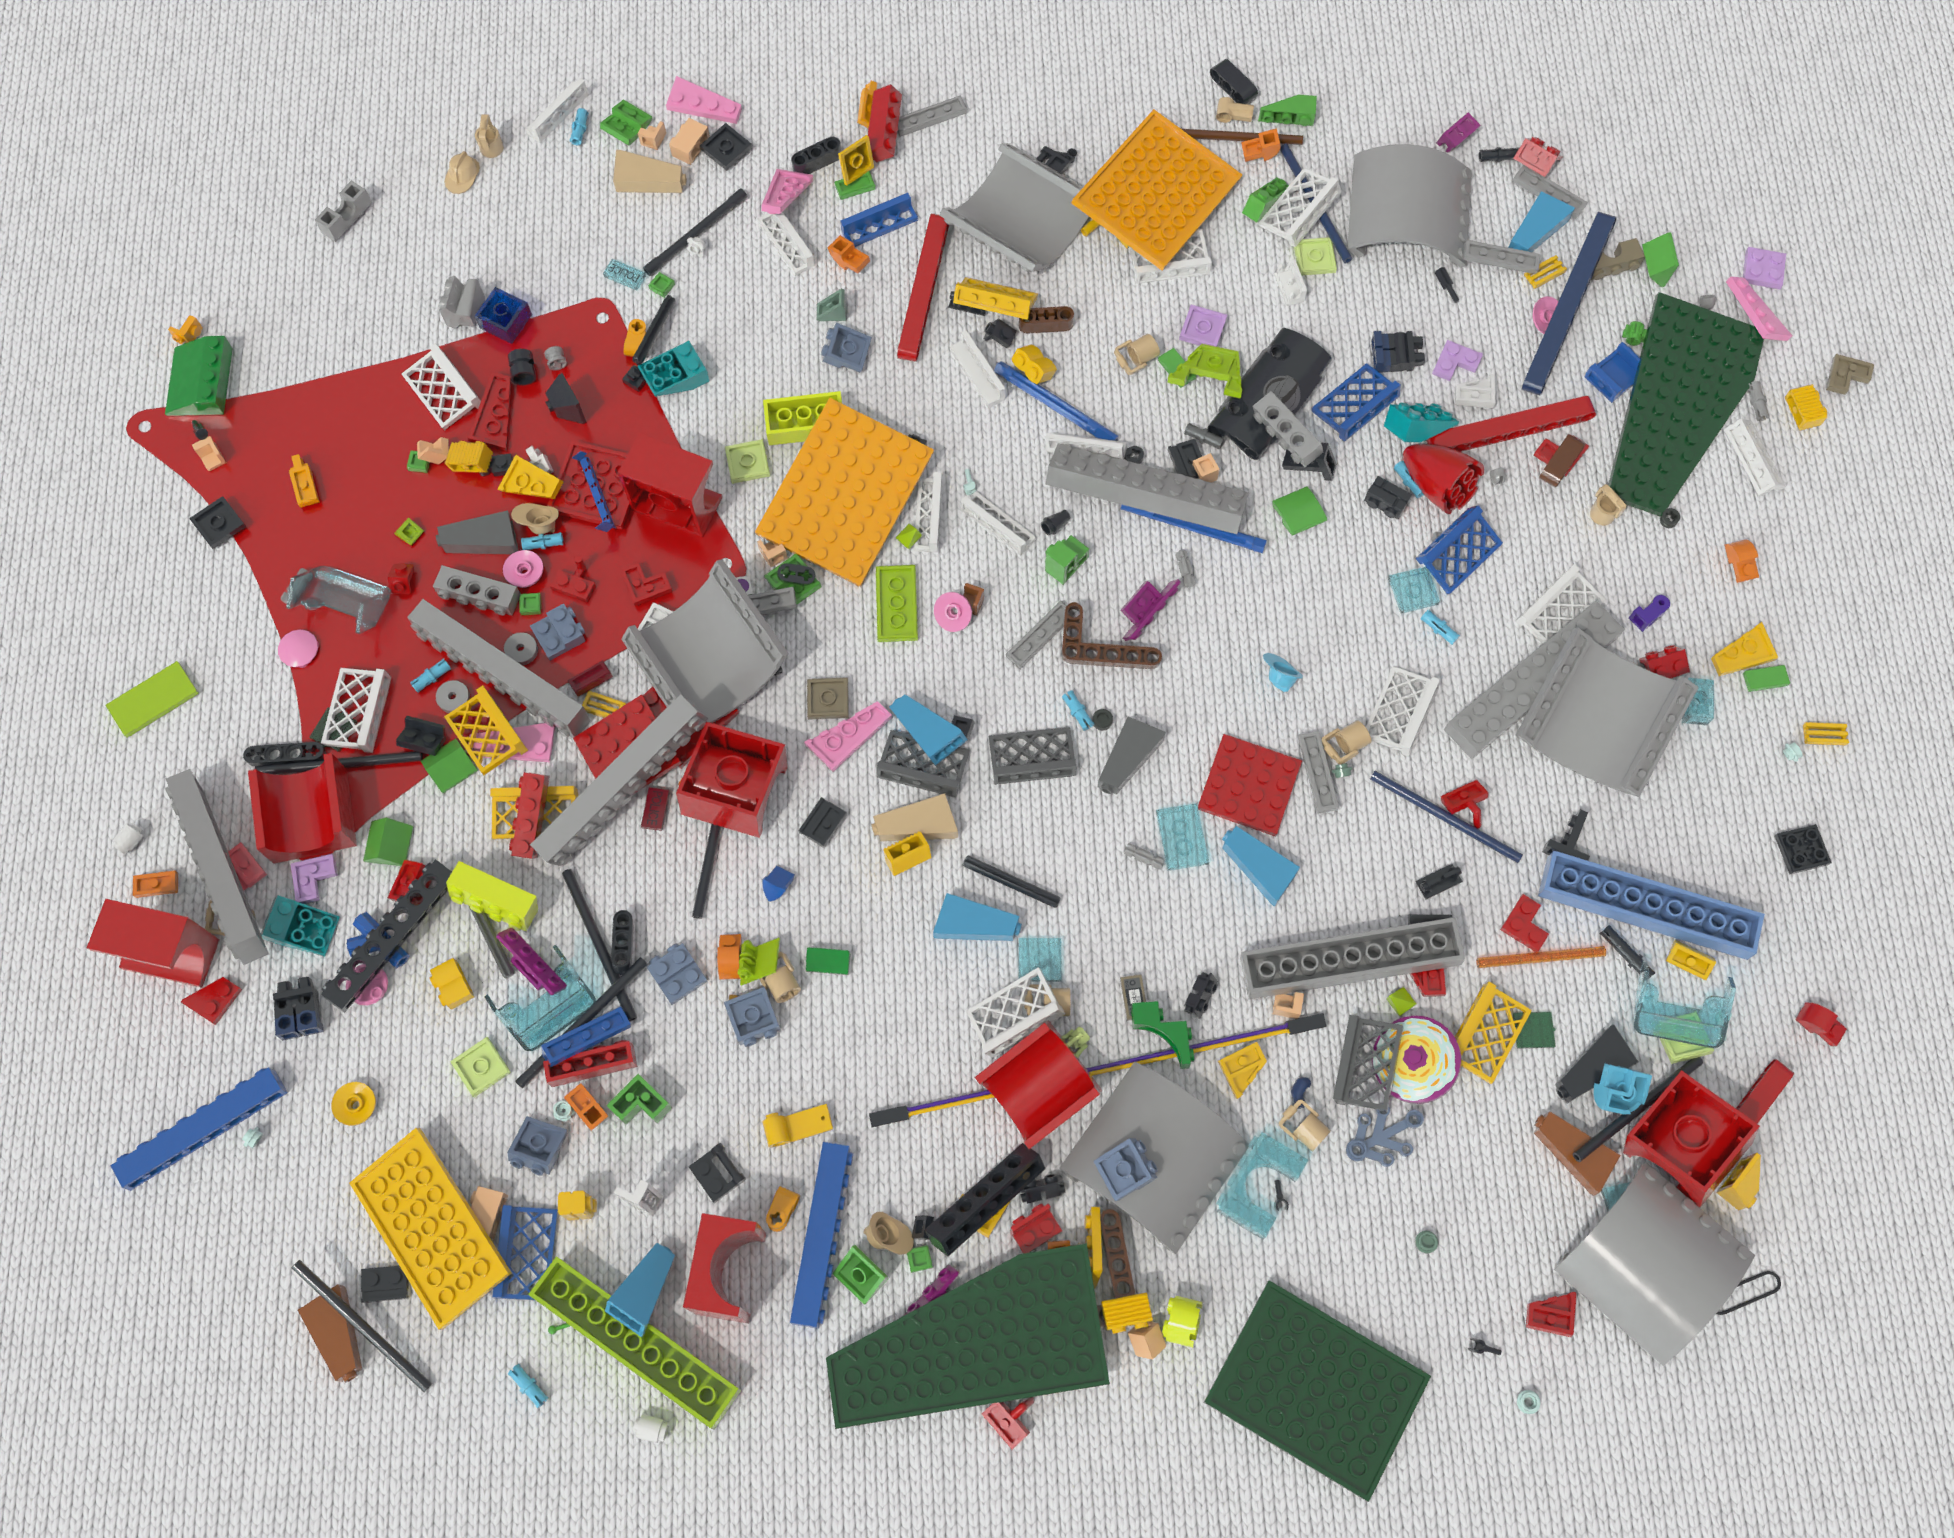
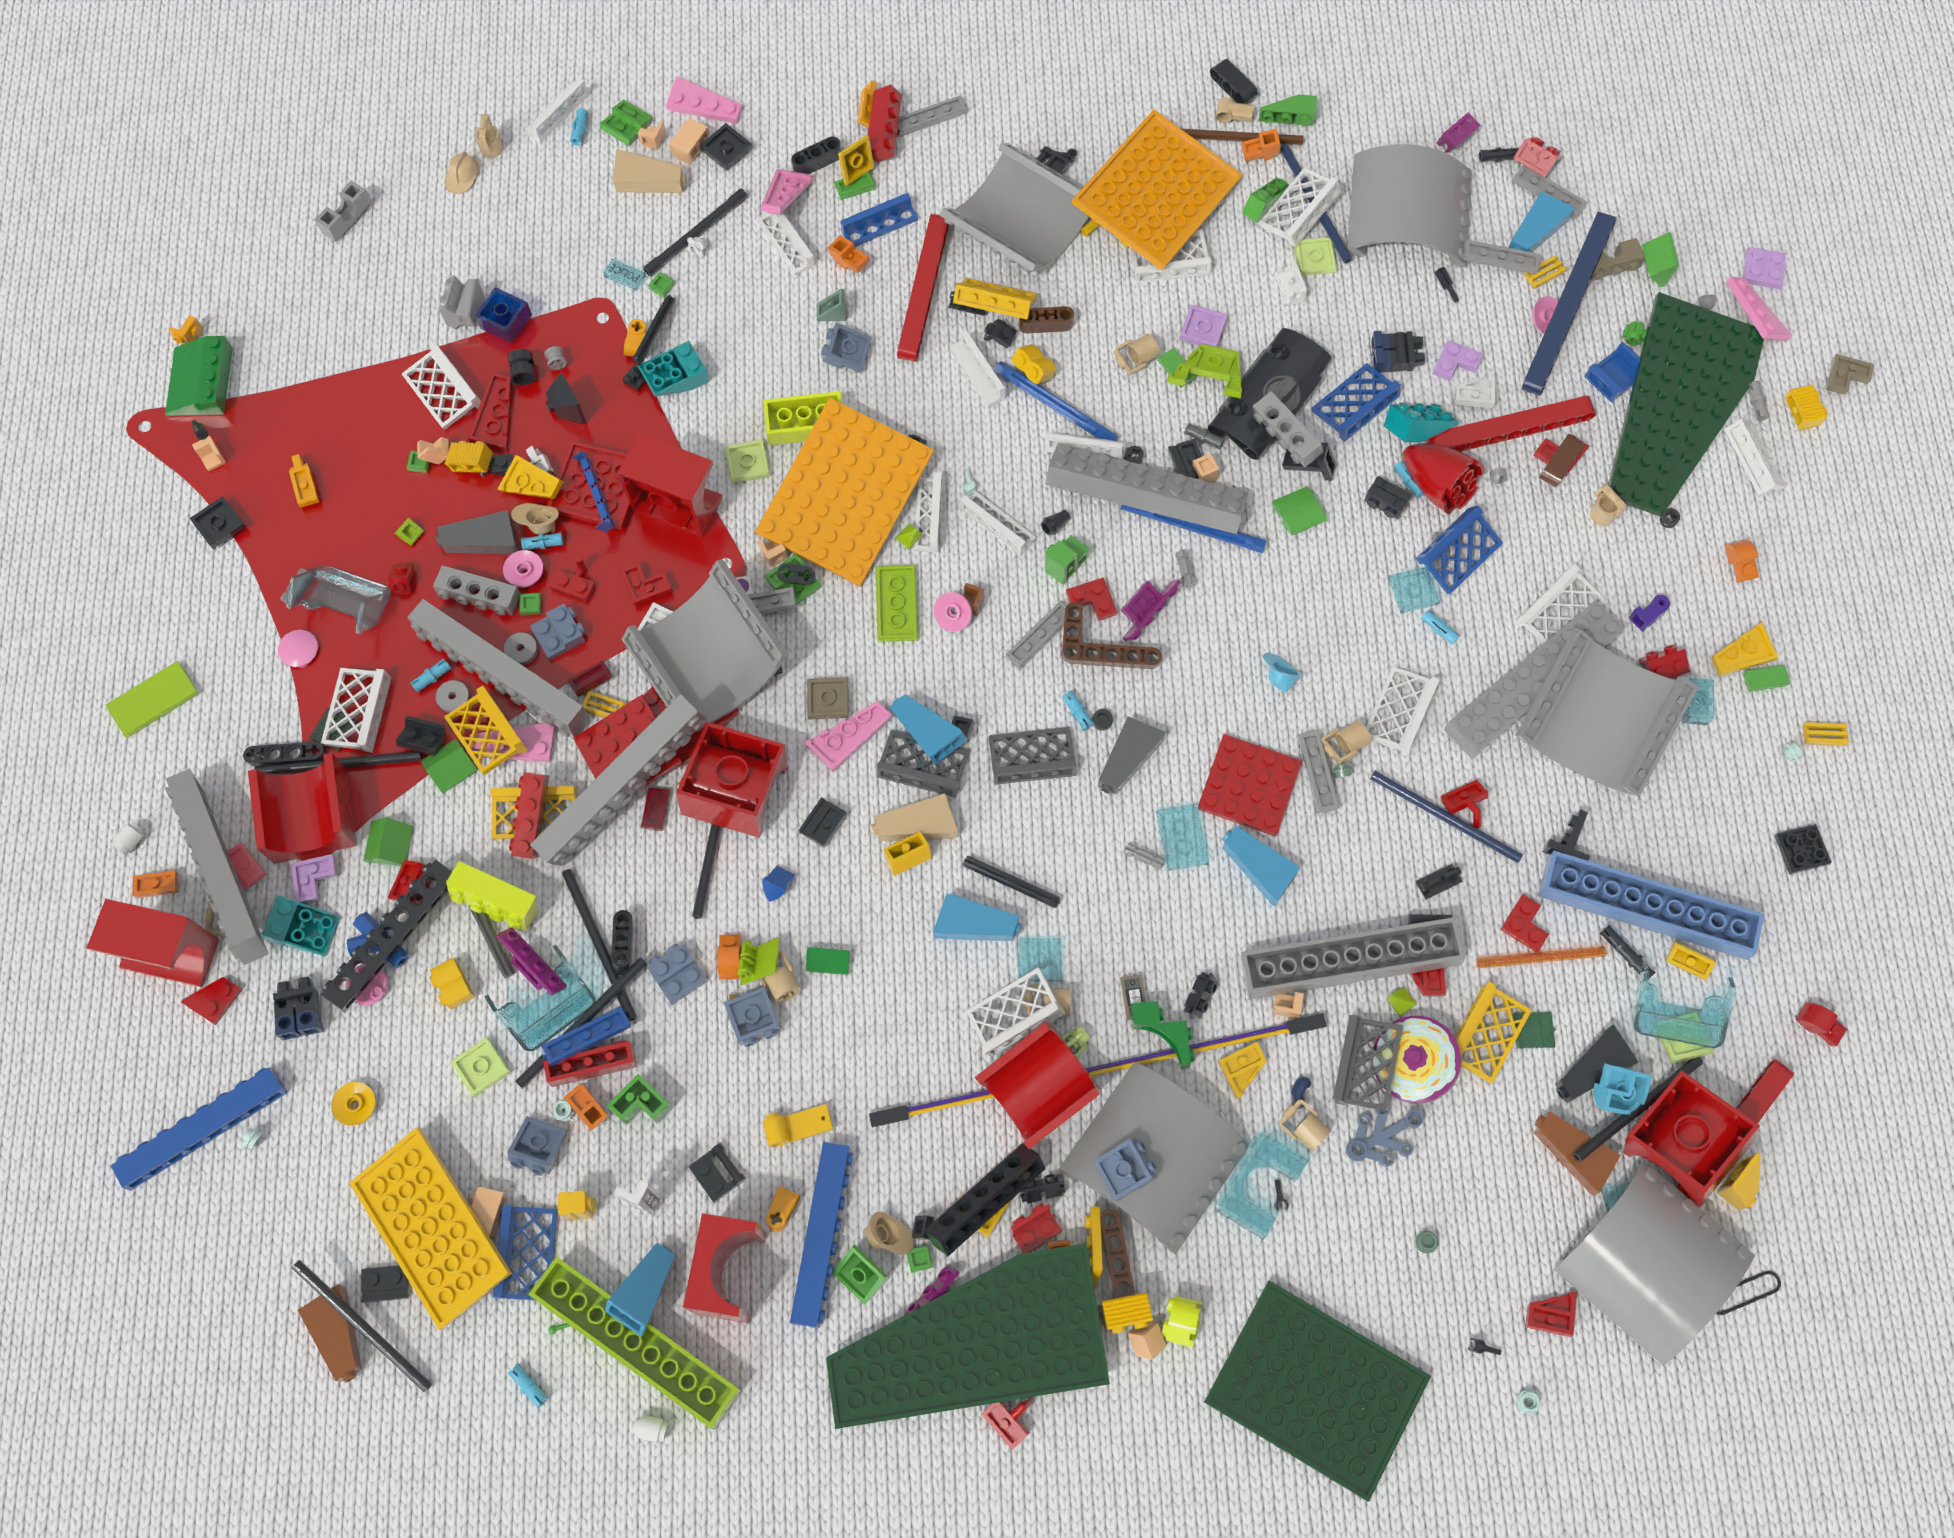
(1094, 593): none -> red plate

